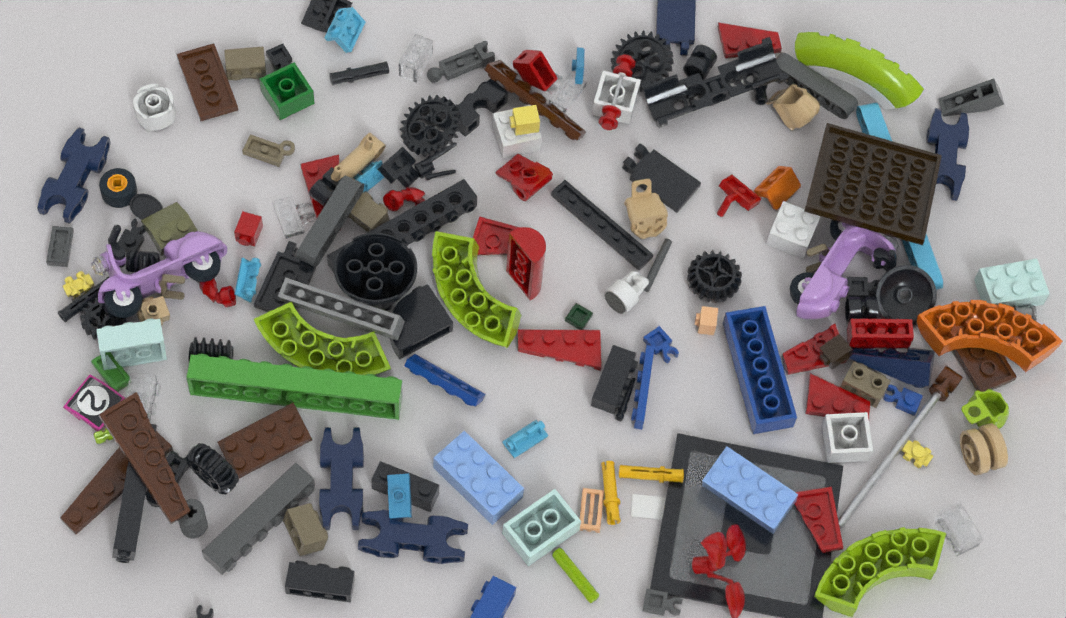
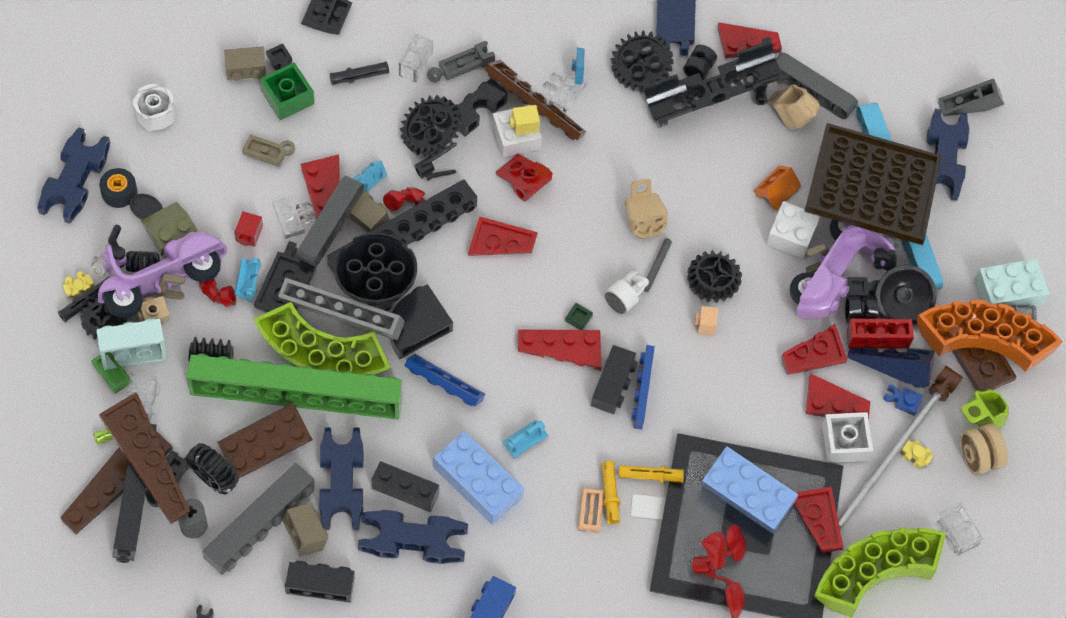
(60, 246): dark grey plate -> none
(91, 400): slope -> none
(132, 239): black plate -> none
(207, 82): reddish brown plate -> none
(345, 28): medium azure bracket -> none
(368, 150): tan piece -> none
(399, 496): dark azure plate -> none
(400, 168): black hinge -> none
(464, 294): lime brick -> none
(526, 260): red brick -> none
(535, 69): red torso -> none
(541, 527): light aqua brick -> none
(575, 575): lime axle -> none
(602, 225): black plate -> none
(616, 94): white brick -> none
(621, 411): black piece -> none
(657, 602): dark grey plate -> none
(661, 342): blue plate -> none
(666, 178): black tile -> none
(737, 192): red plate -> none
(759, 370): blue brick -> none
(835, 352): dark brown brick -> none
(859, 67): lime brick -> none
(865, 383): dark tan brick -> none

